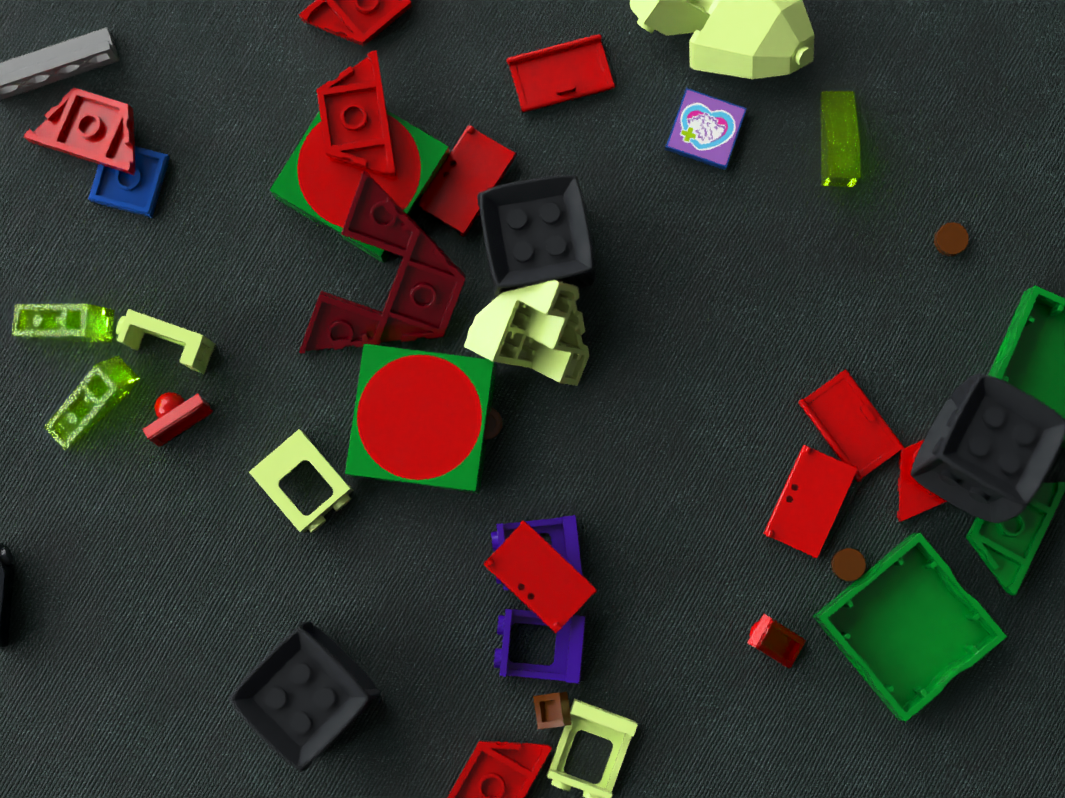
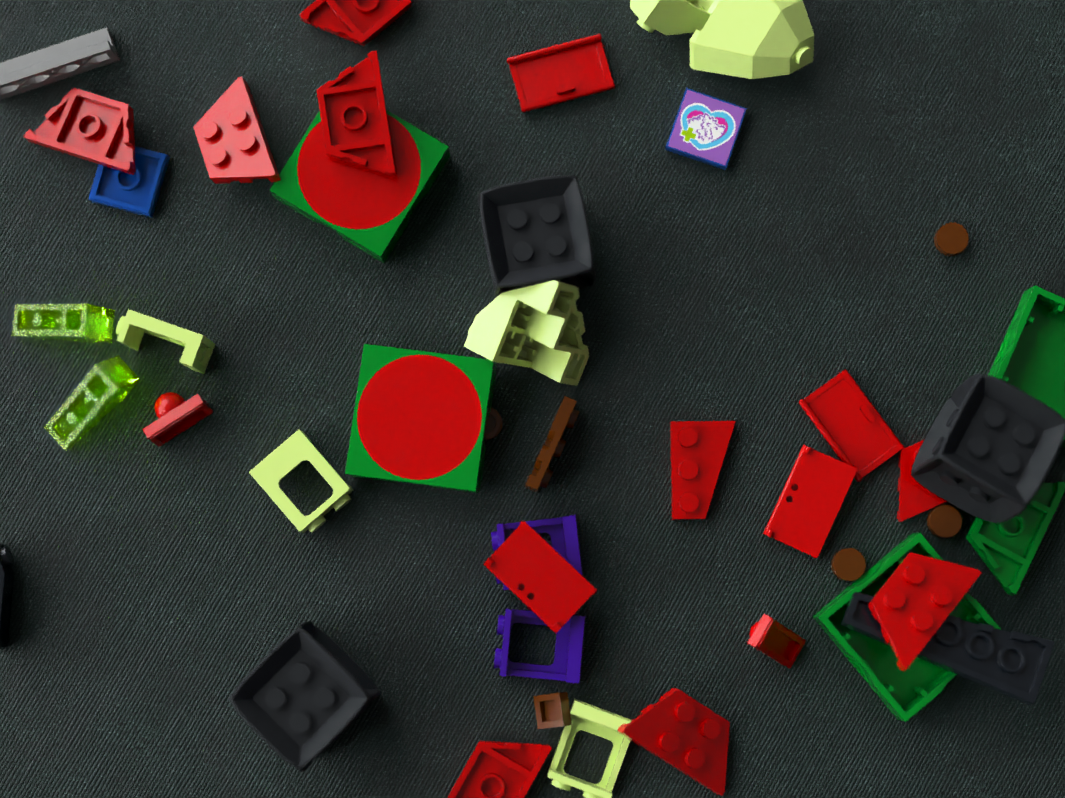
(234, 139): none -> wing
(420, 294): dark red wing -> none
(478, 167): red door -> none
(553, 446): none -> reddish brown wing
(684, 737): none -> red wing
(696, 461): none -> red wing
(839, 139): clear neon green slope -> none
(918, 602): none -> red wing
(944, 521): none -> reddish brown tile
(989, 656): none -> black wing

